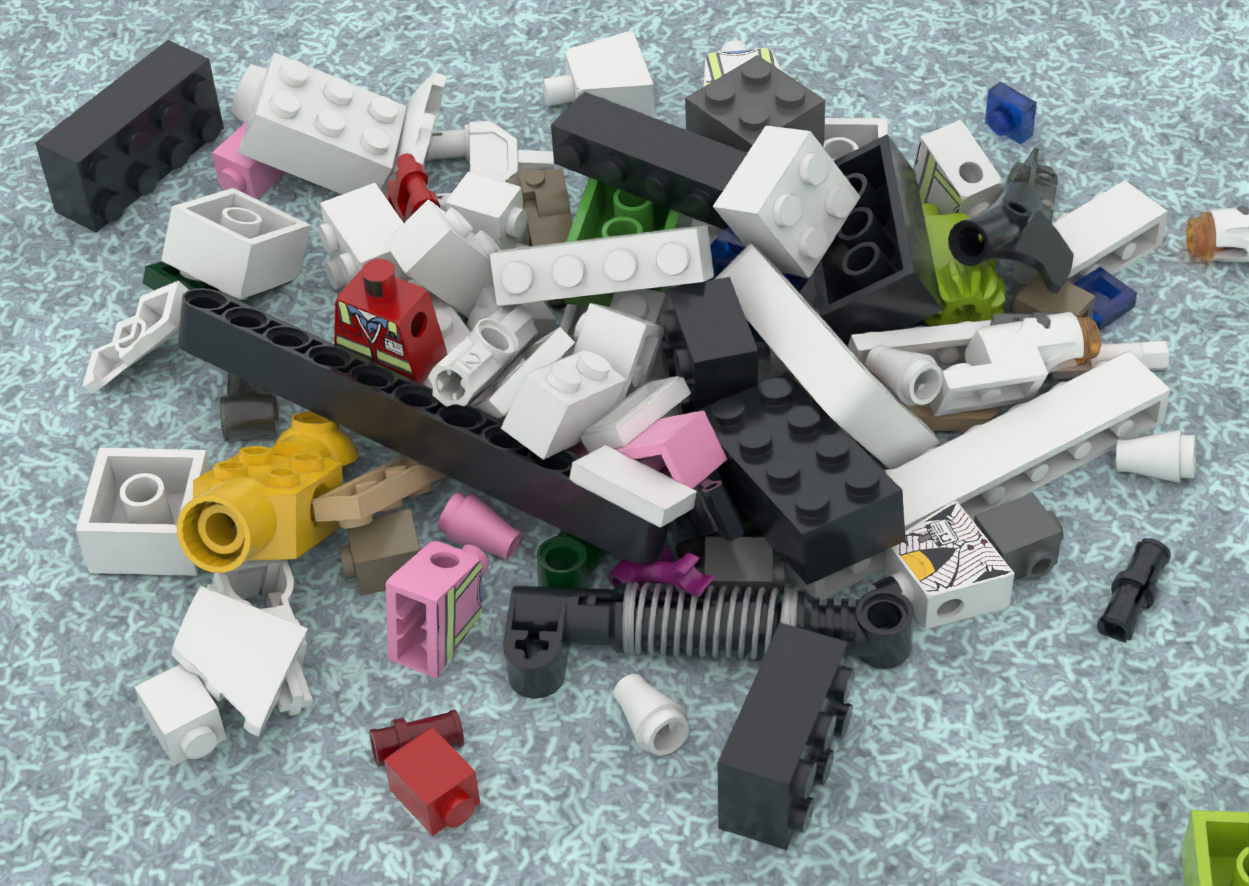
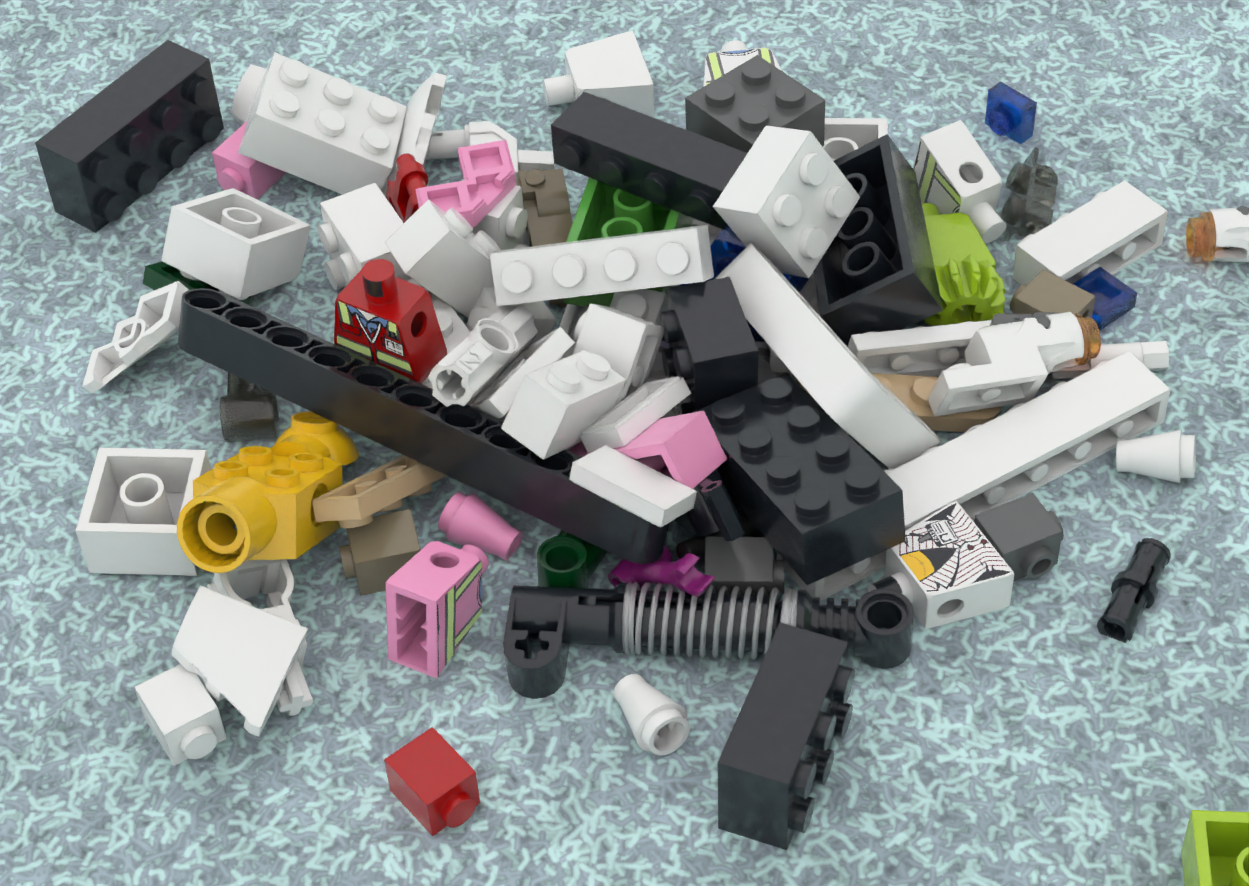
(392, 738): dark red pin -> none
(486, 177): none -> bright pink tile
(908, 375): white cone -> none
(1014, 231): black pin -> none

